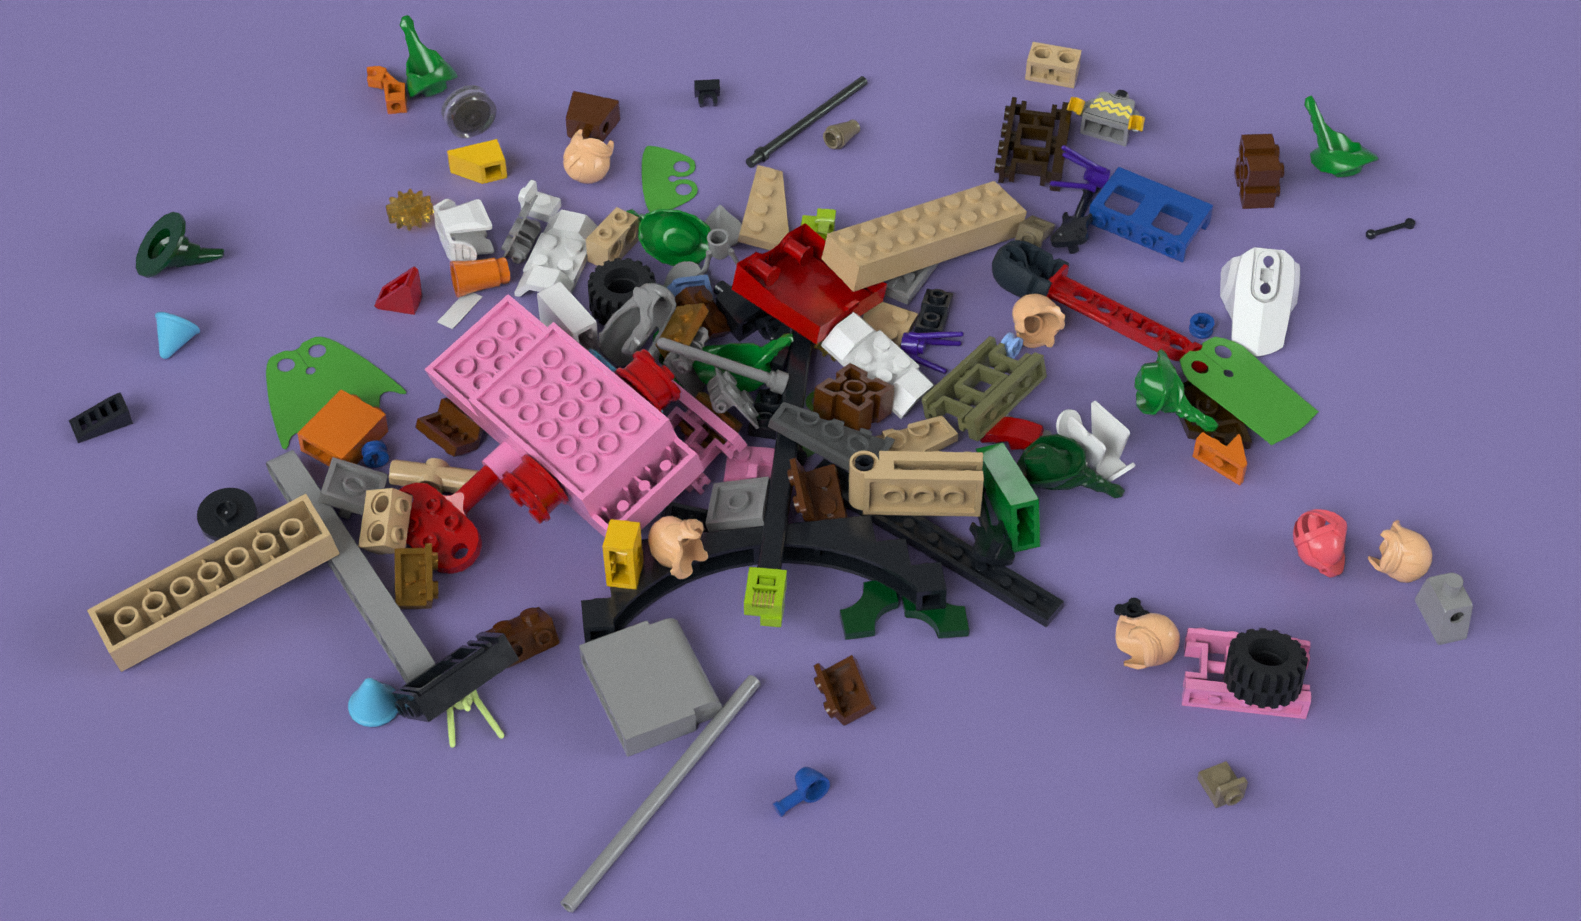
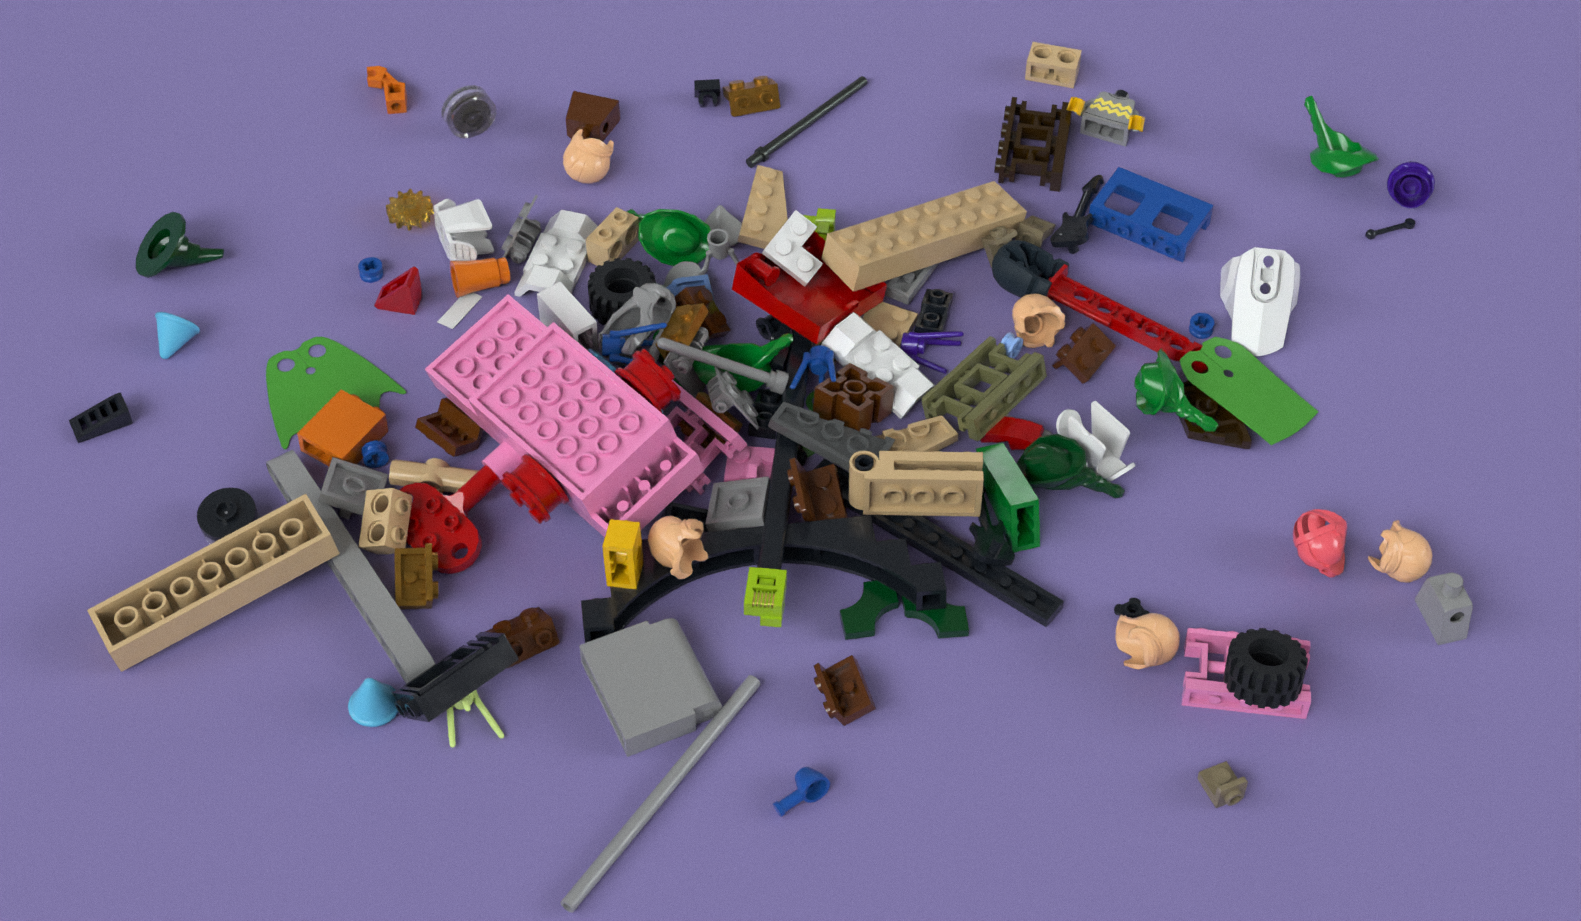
(374, 269): none -> blue bush
(425, 68): green hat -> none
(478, 162): yellow slope -> none
(544, 206): white bracket -> none
(613, 342): none -> blue plant
(657, 189): bright green piece -> none
(739, 312): black torso -> none
(752, 96): none -> pearl gold bracket
(788, 252): none -> white plate
(819, 361): none -> blue plant
(839, 134): dark tan cone -> none
(997, 238): none -> dark tan bracket
(1085, 352): none -> reddish brown bracket
(1094, 174): dark purple plant -> none
(1226, 460): orange slope -> none
(1258, 171): reddish brown brick -> none
(1410, 184): none -> dark purple piece

